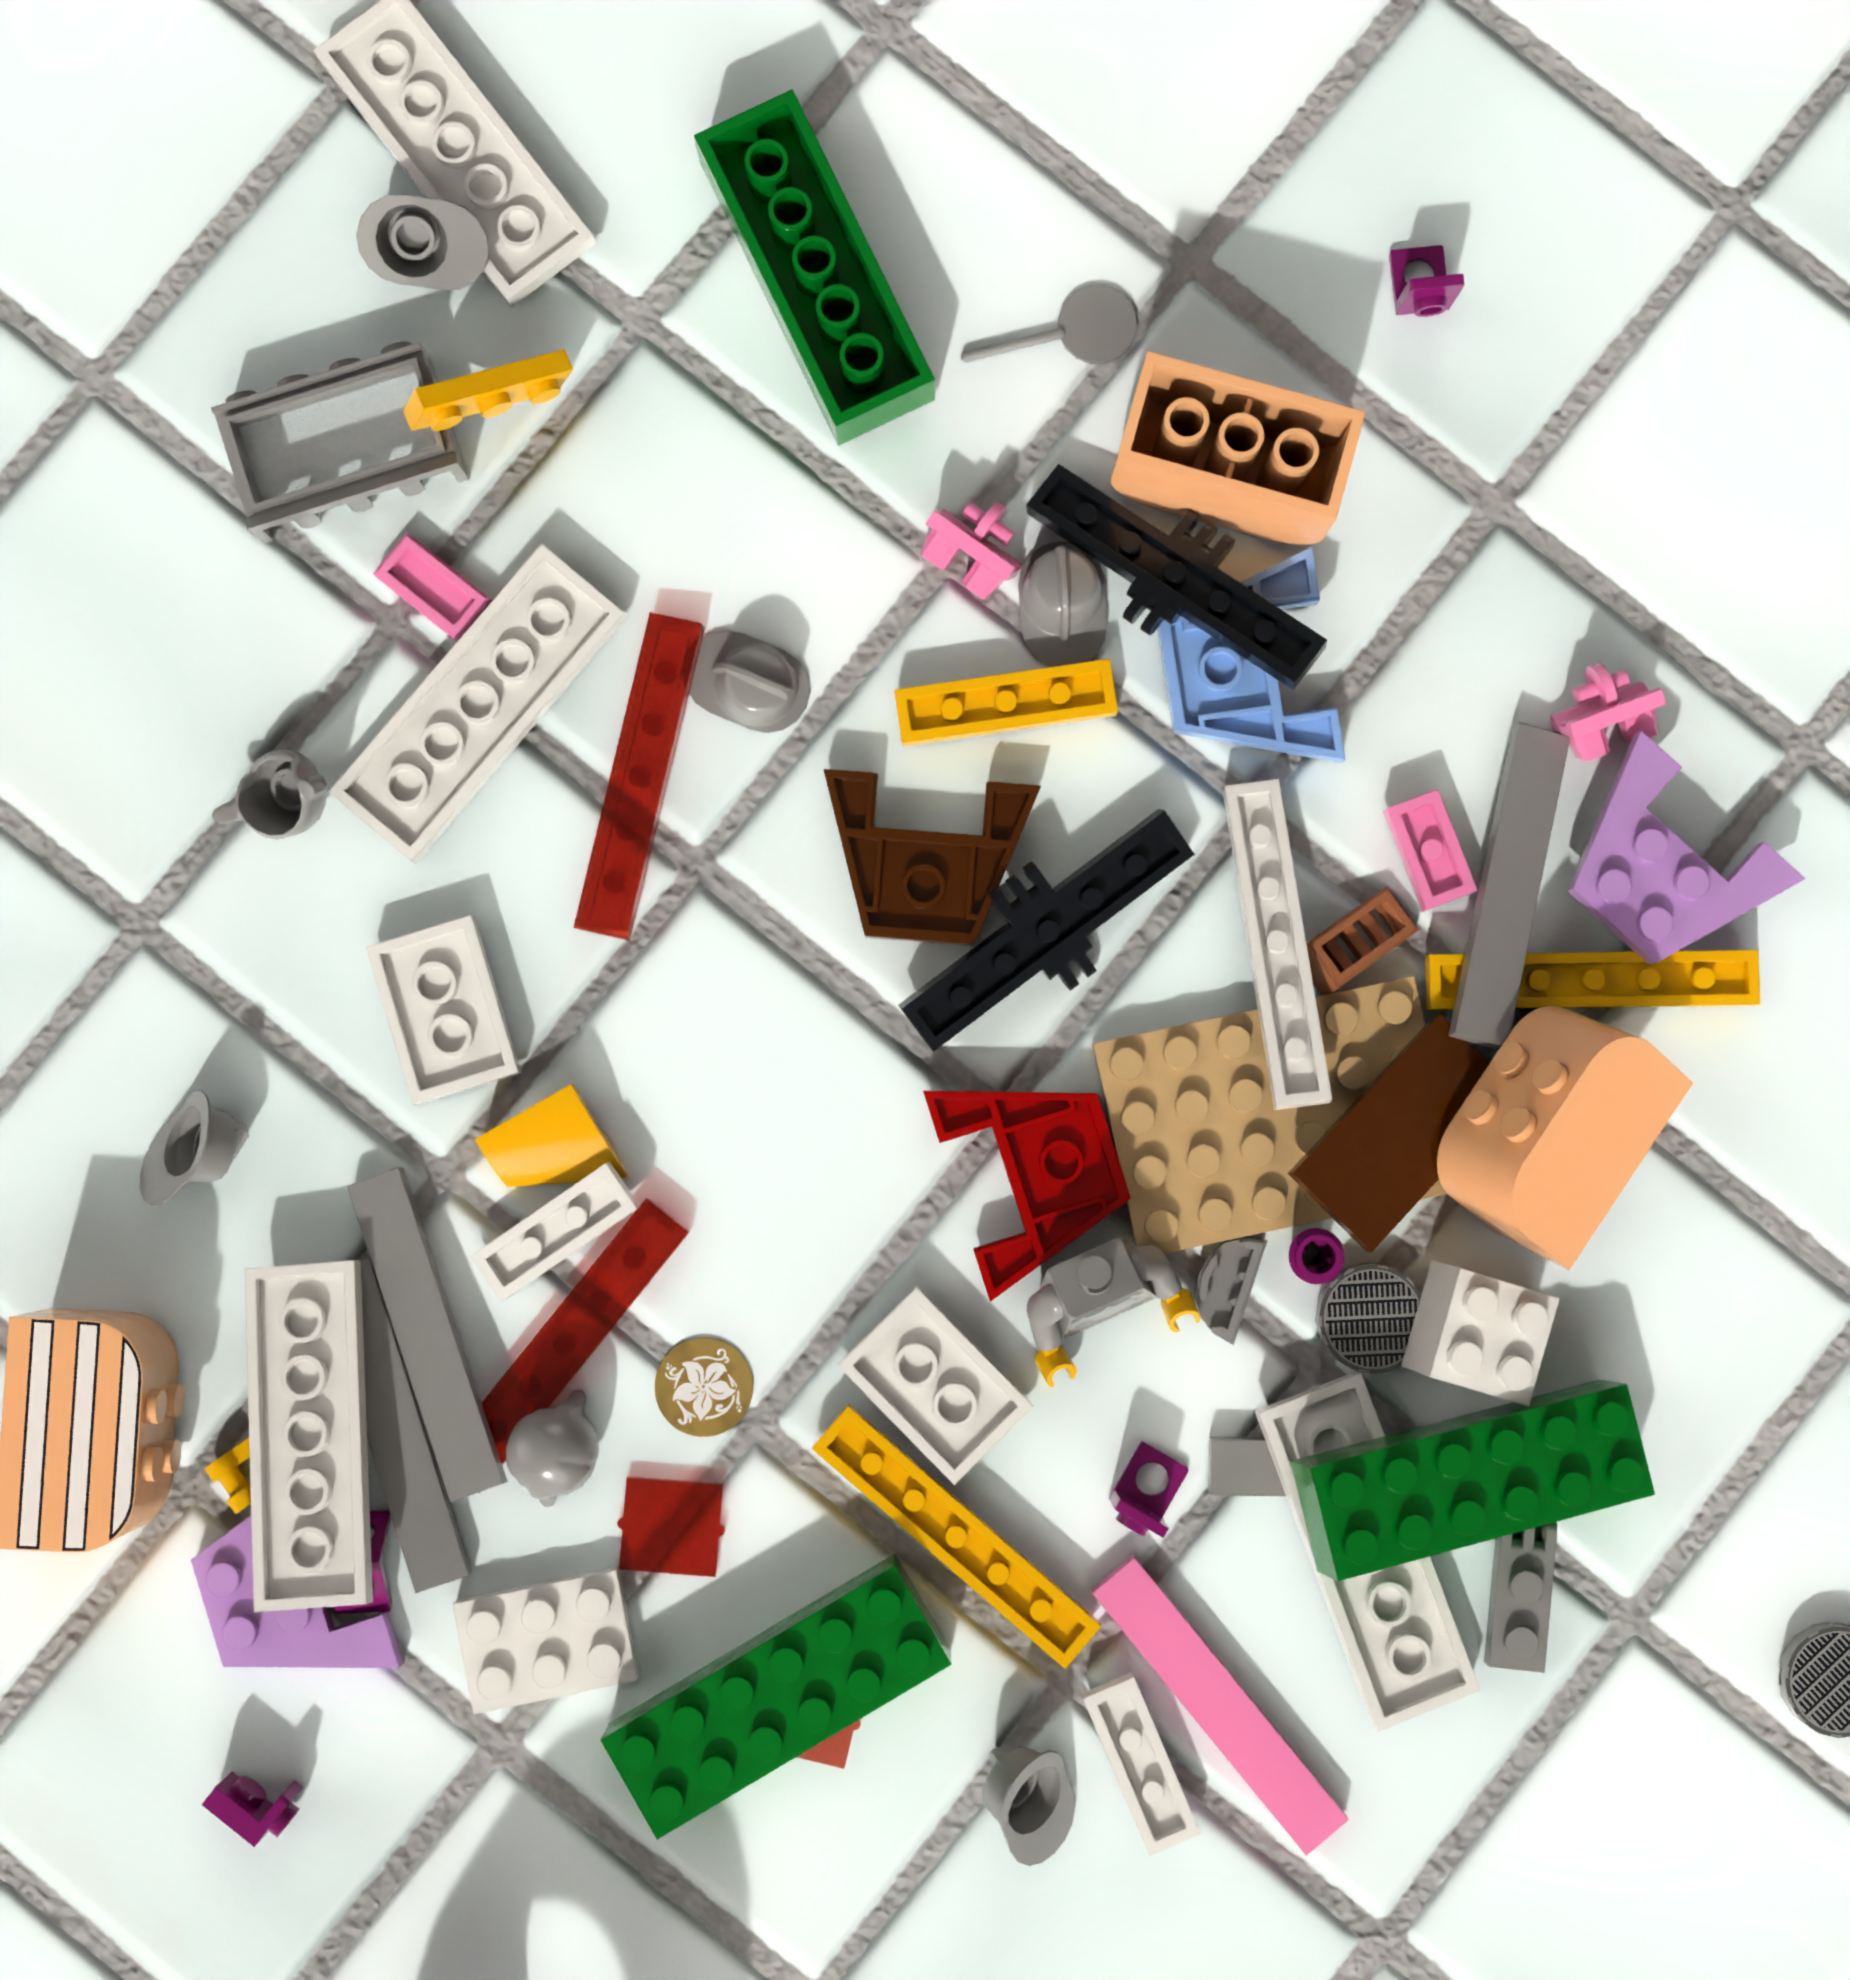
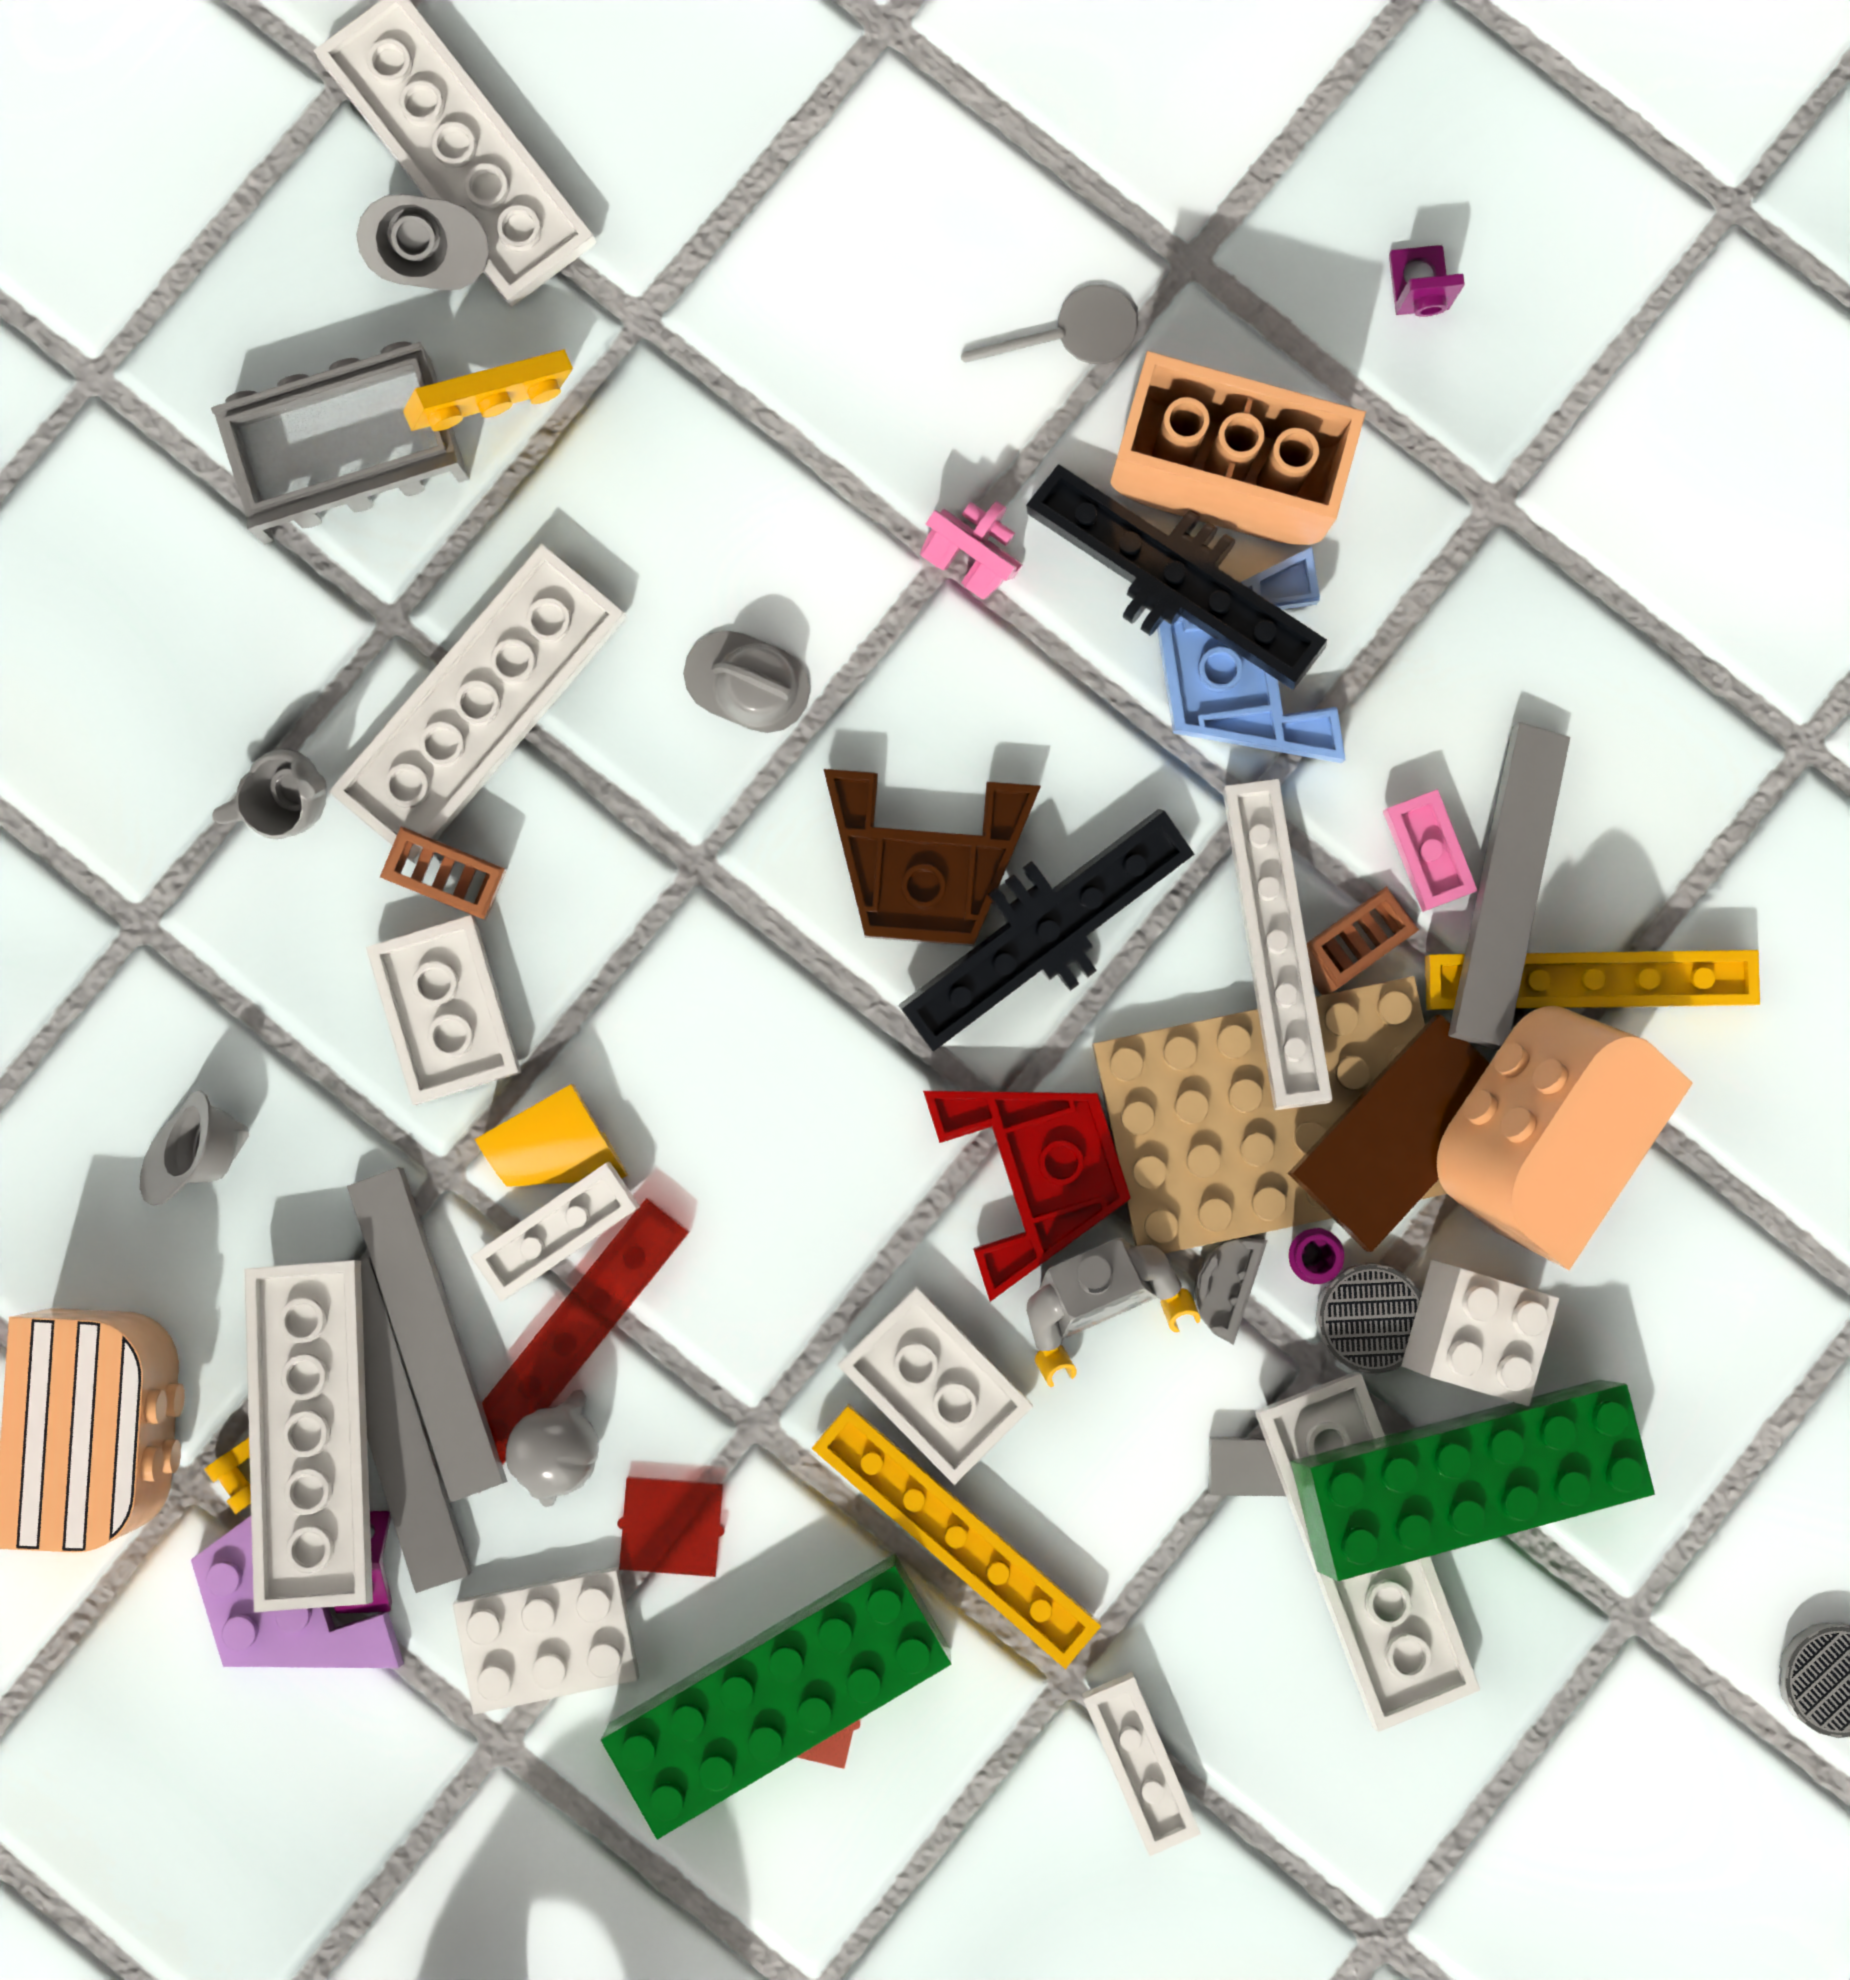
(244, 1807): magenta bracket -> none
(400, 853): none -> nougat slope
(432, 587): bright pink tile -> none
(639, 776): clear red tile -> none
(703, 1387): pearl gold sticker -> none
(815, 267): green brick -> none
(1006, 702): yellow plate -> none
(1030, 1801): light grey piece -> none
(1062, 604): light grey piece -> none
(1141, 1510): magenta bracket -> none
(1219, 1705): bright pink tile -> none
(1521, 1600): light grey hinge -> none
(1629, 707): bright pink hips -> none
(1649, 880): lavender wing -> none

